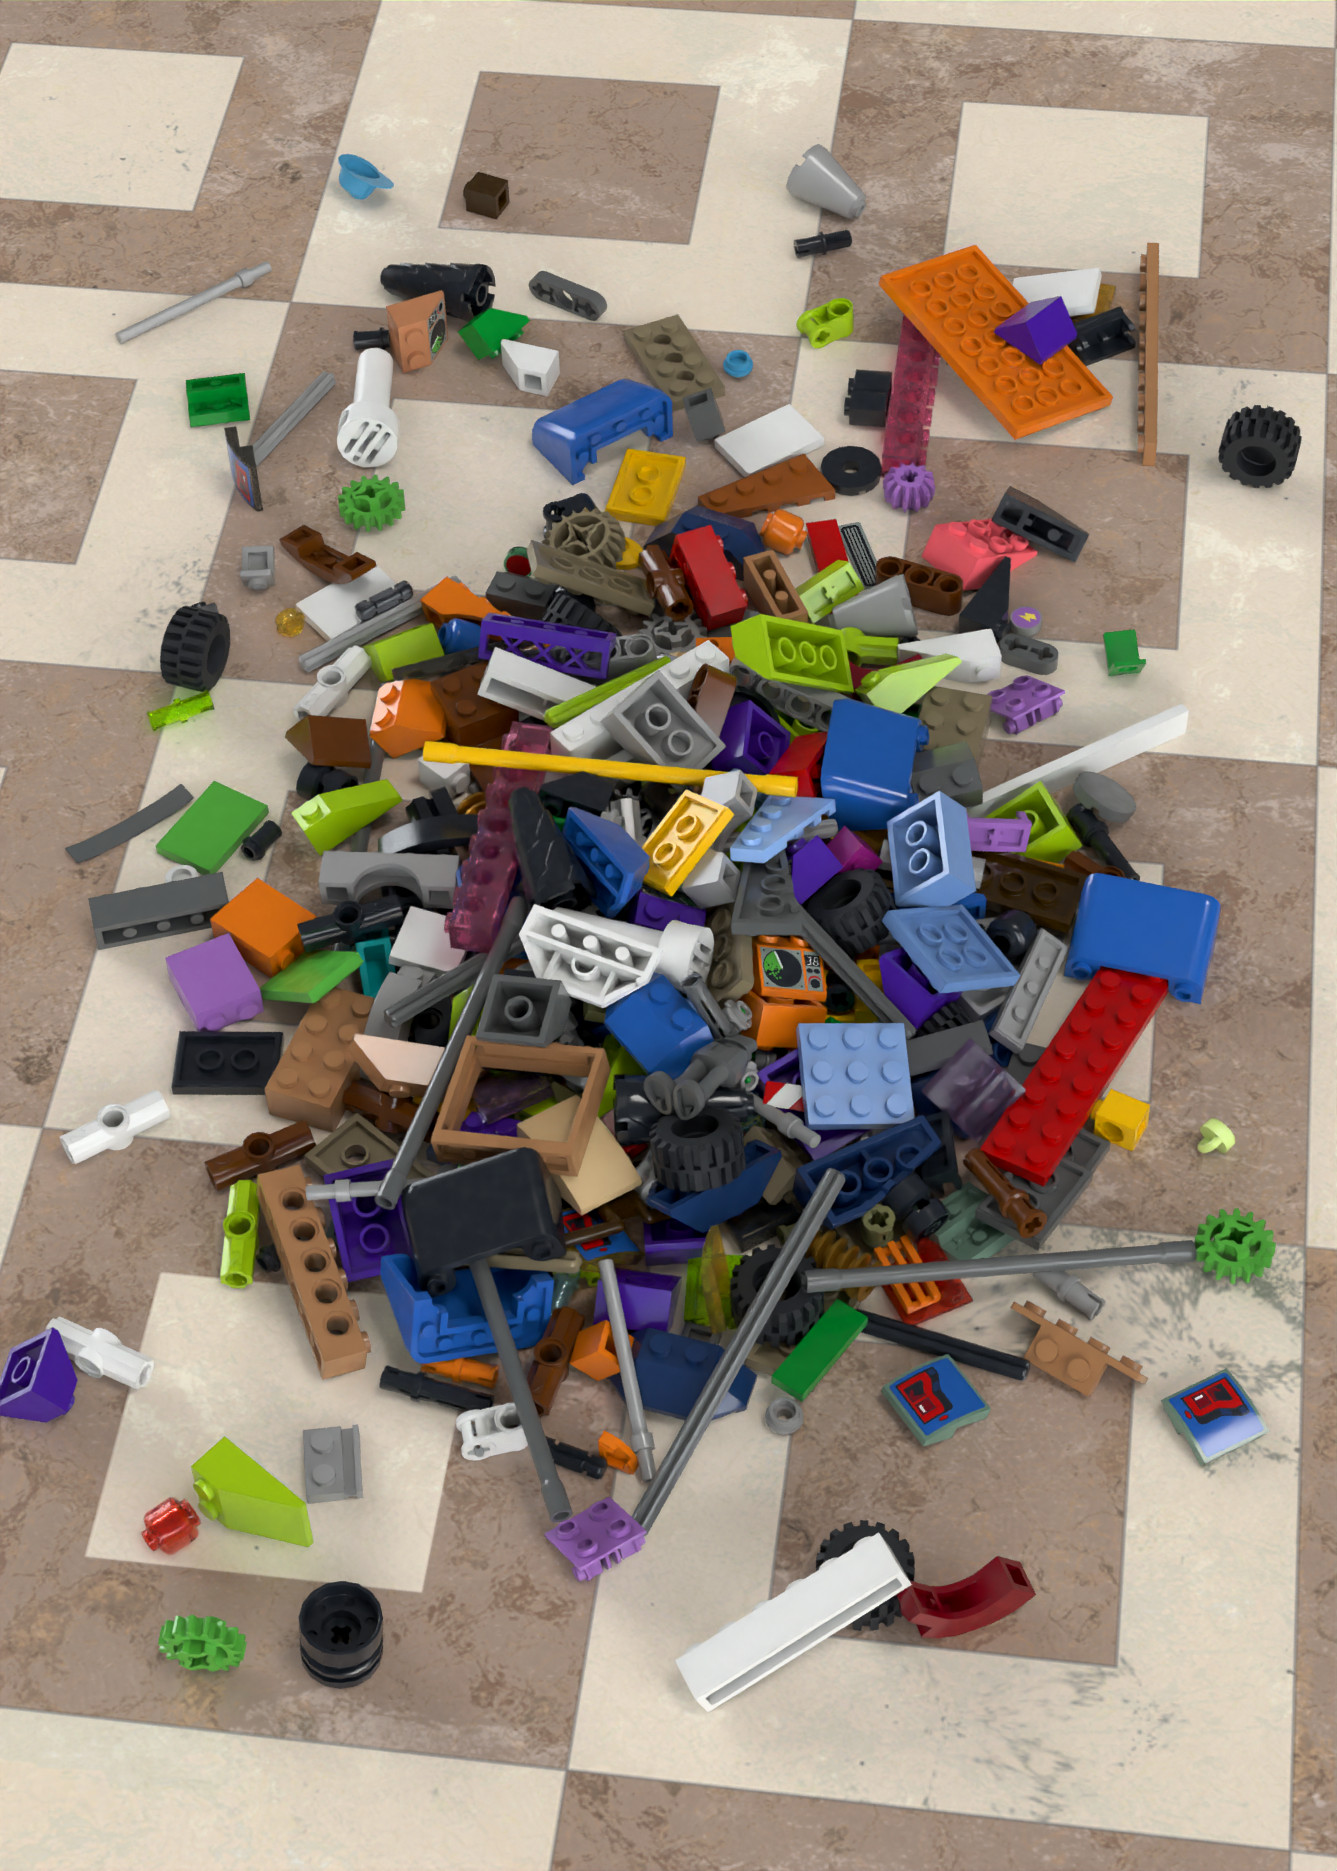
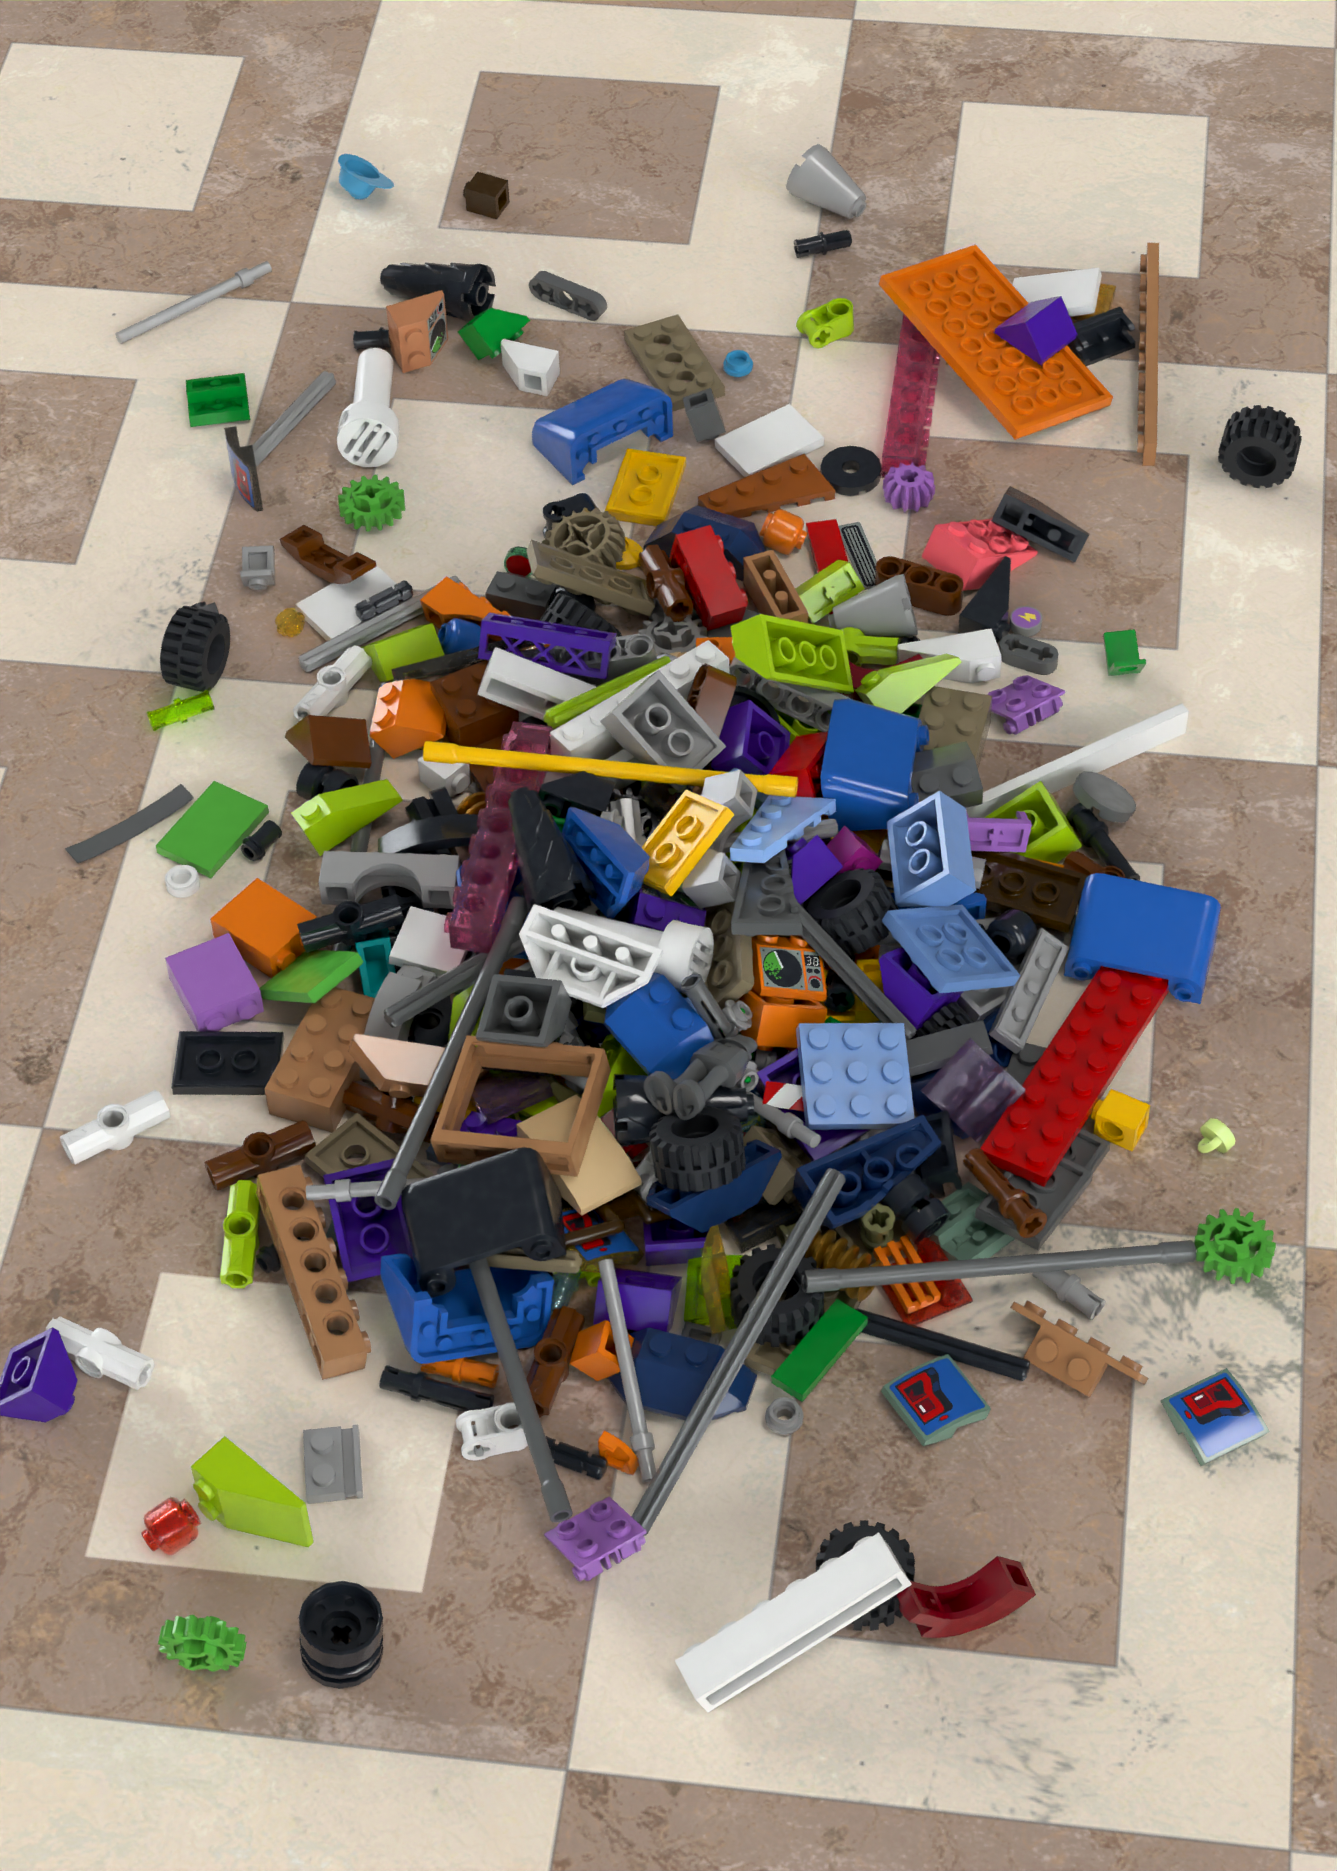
(157, 910): dark grey brick -> none
(869, 398): black brick -> none

